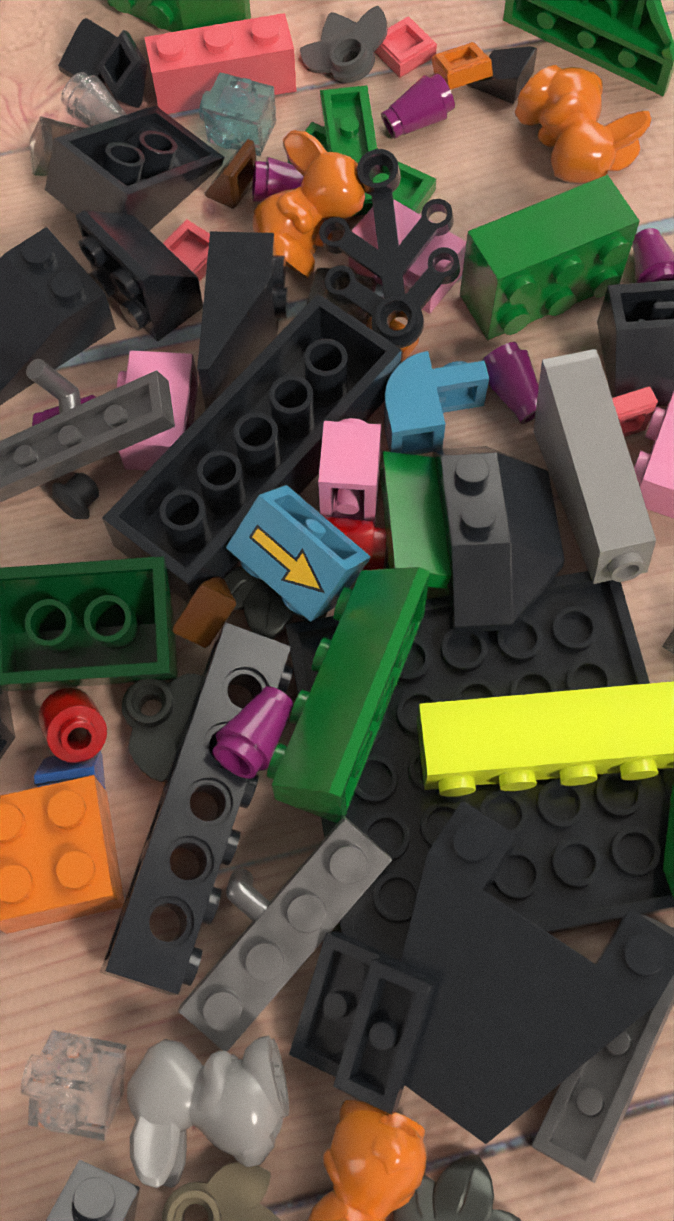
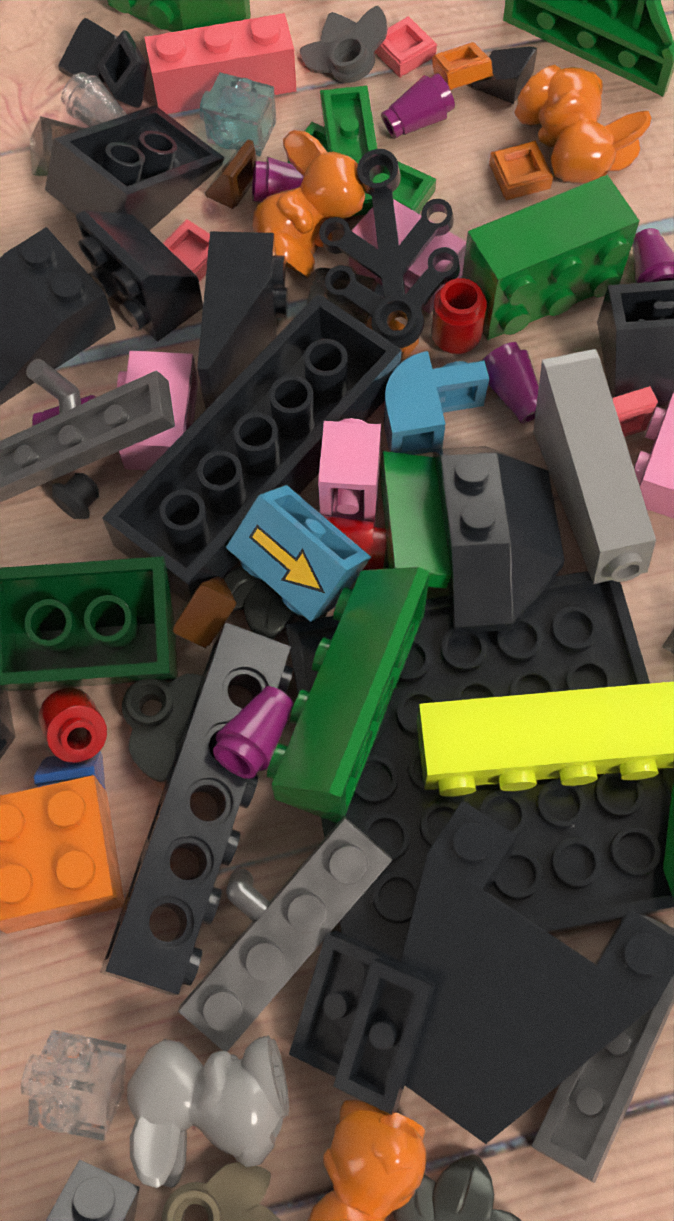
(458, 316): none -> red brick
(520, 170): none -> orange tile

